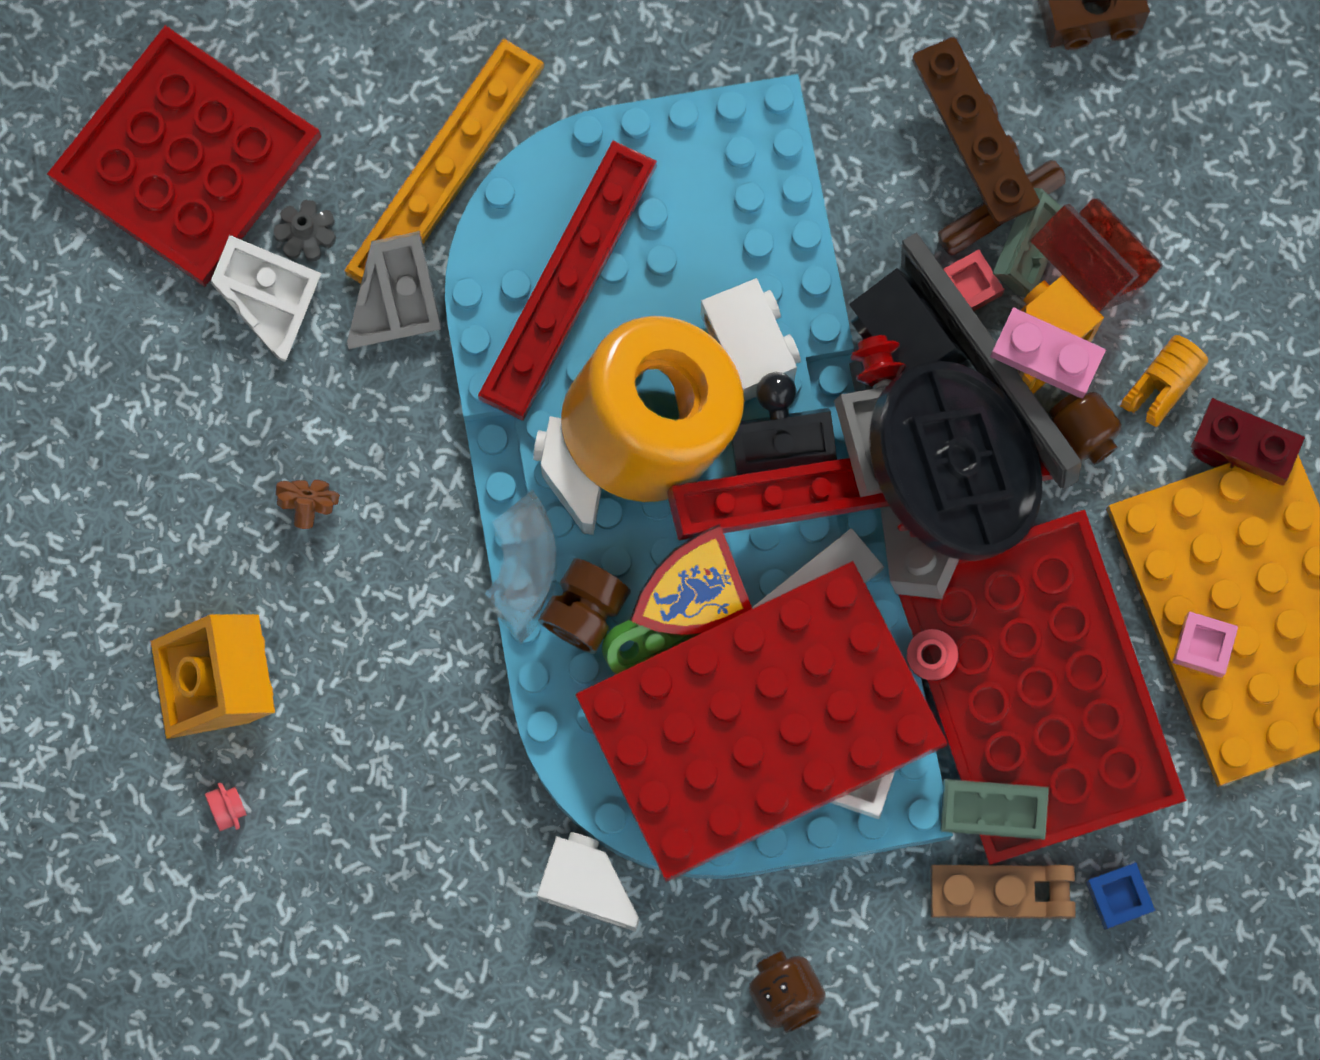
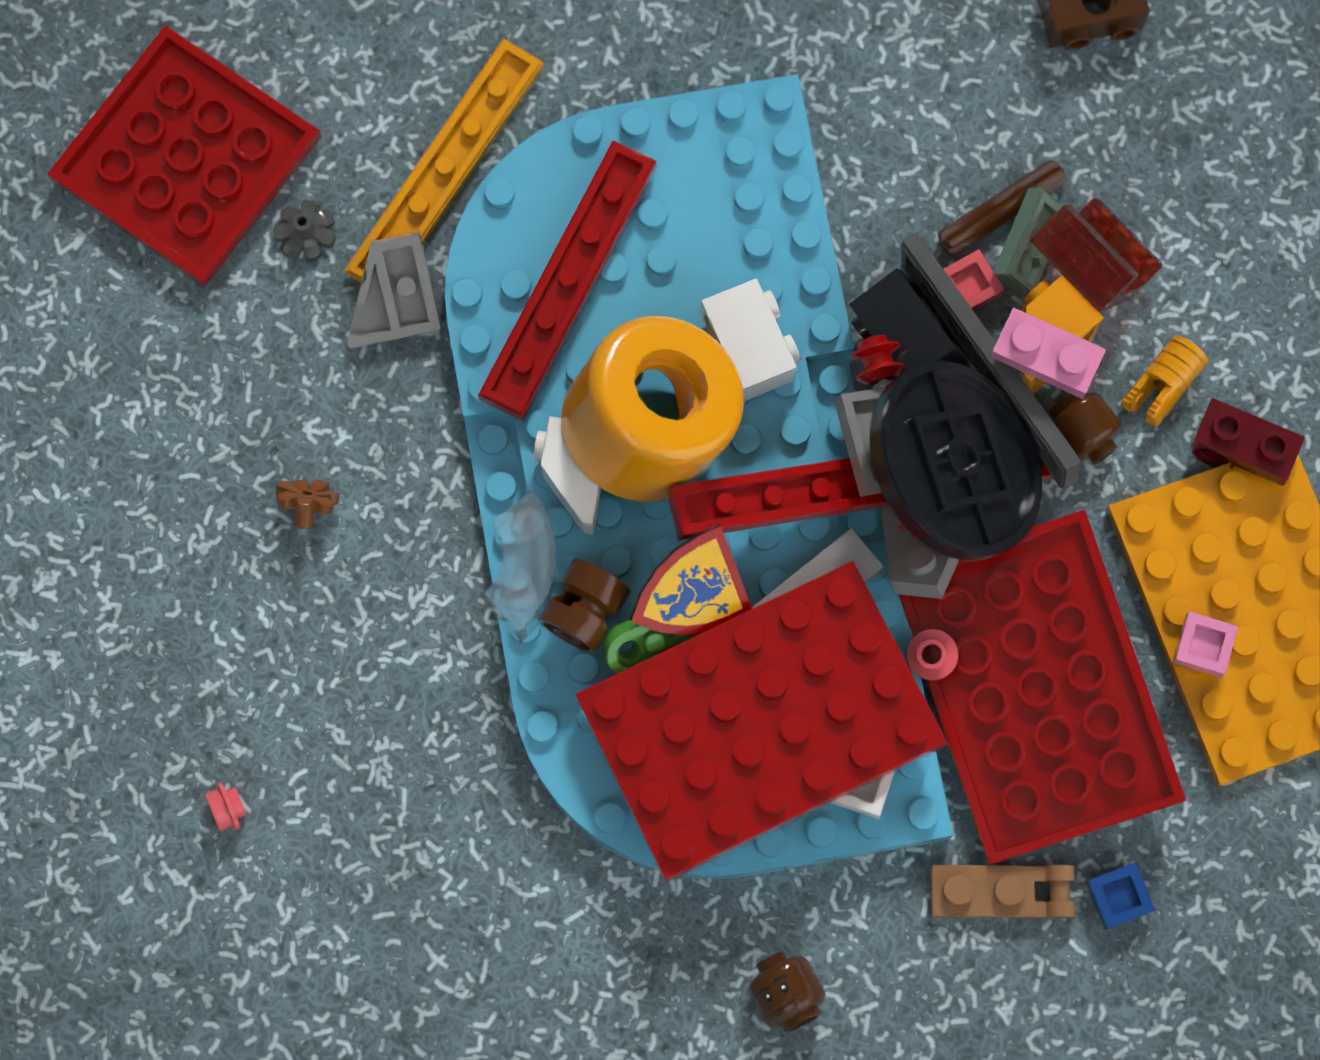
(212, 674): light orange slope -> none
(265, 292): white wing -> none
(586, 882): white slope -> none
(782, 438): black plate -> none
(976, 131): reddish brown bracket -> none
(994, 809): sand green plate -> none

